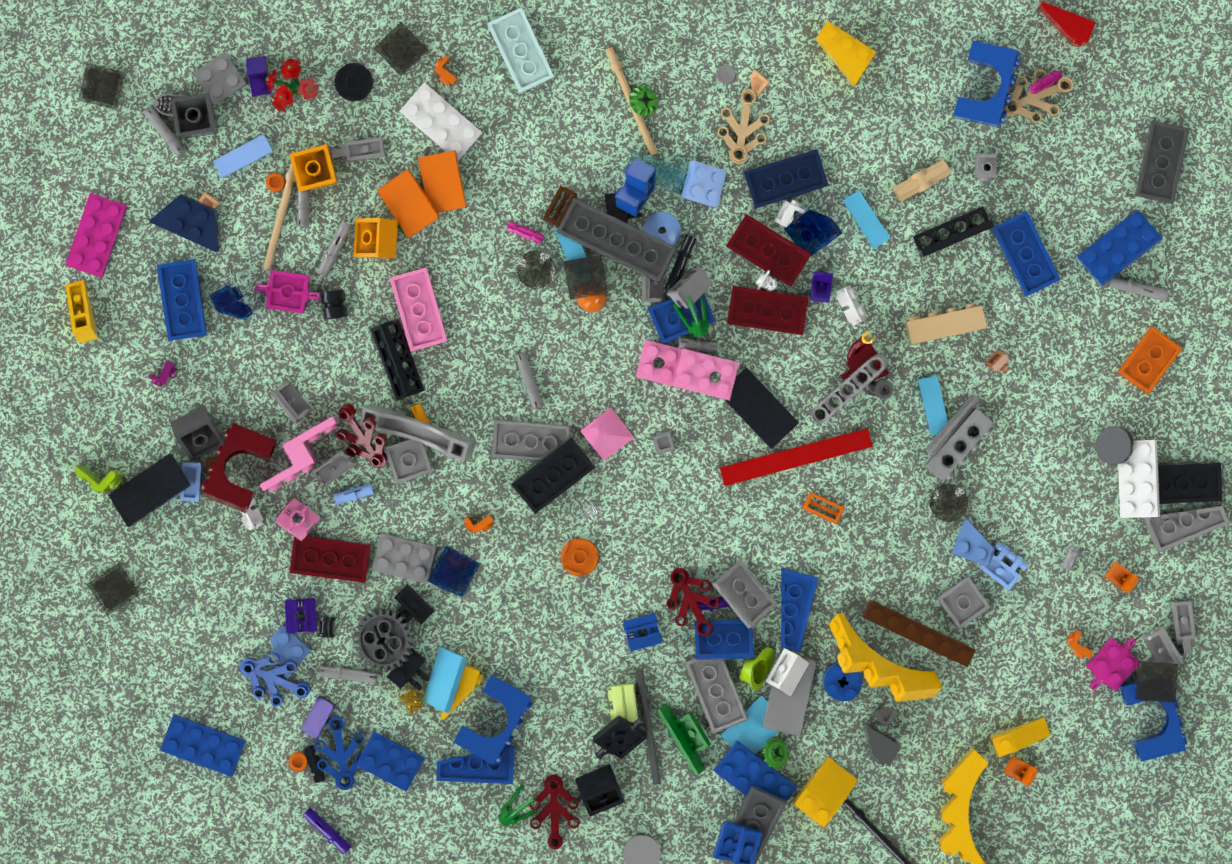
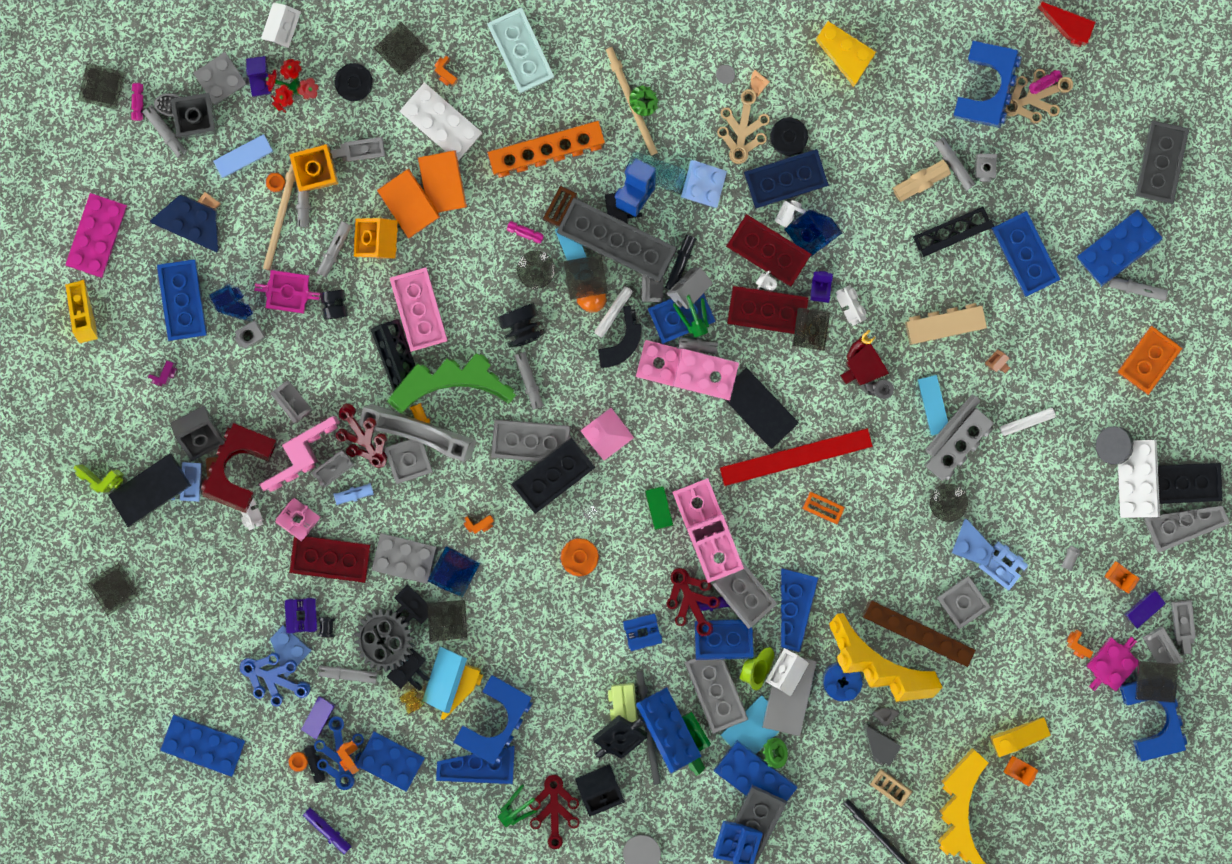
(137, 102): none -> dark pink axle
(257, 332): none -> light grey brick
(281, 24): none -> white panel
(345, 750): none -> orange bracket
(447, 620): none -> clear smoke plate
(474, 375): none -> bright green arch
(498, 156): none -> orange brick
(521, 325): none -> black wheel
(613, 311): none -> white axle
(617, 354): none -> black arch
(659, 508): none -> green slope
(663, 442): light grey tile -> none
(665, 220): light blue dish -> none
(668, 730): none -> blue plate
(708, 530): none -> bright pink bracket
(789, 142): none -> black tile
(811, 329): none -> clear smoke plate
(825, 792): yellow slope -> none
(841, 392): light grey beam -> none
(866, 219): medium azure tile -> none
(904, 798): none -> tan slope
(954, 163): none -> light grey pin
(1027, 421): none -> white axle
(1145, 608): none -> dark purple slope

